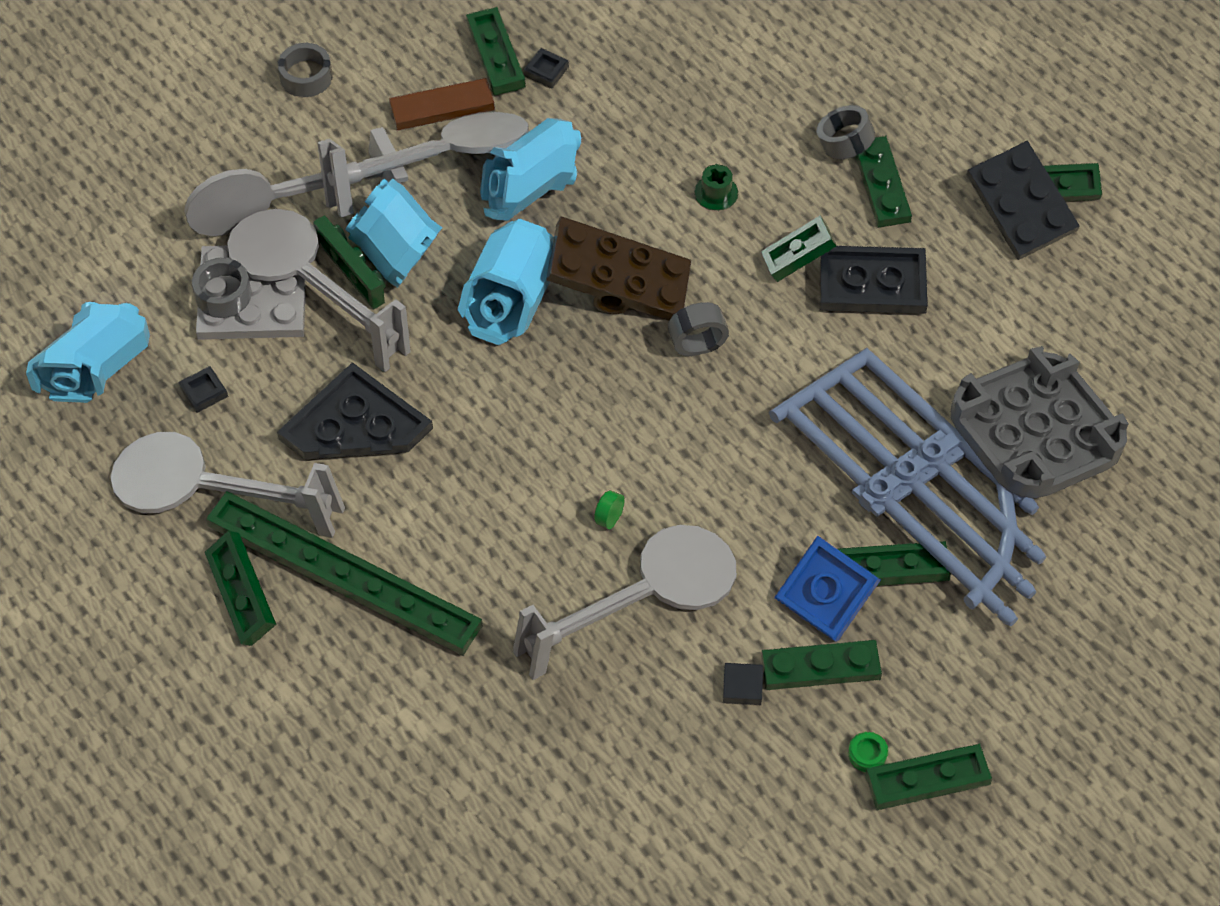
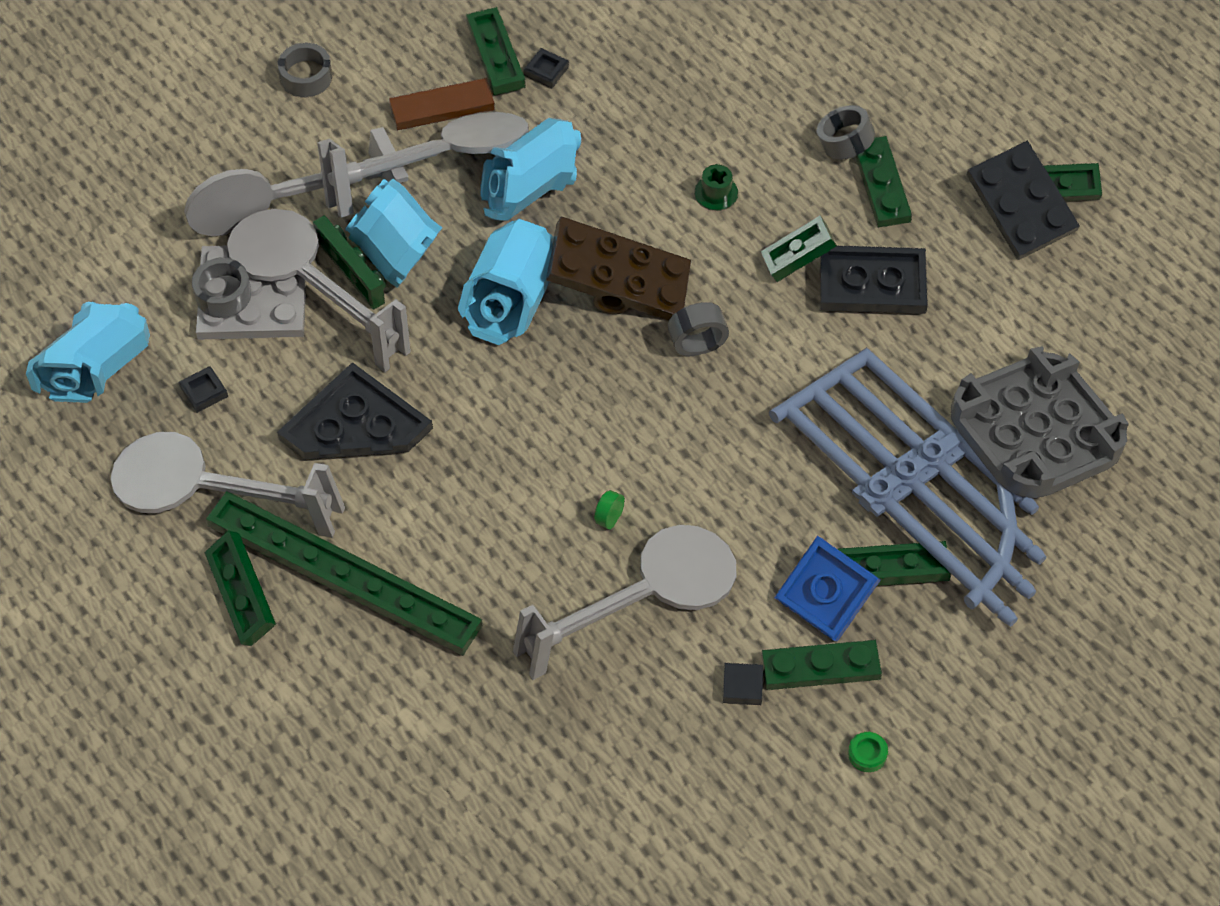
(928, 776): dark green plate -> none

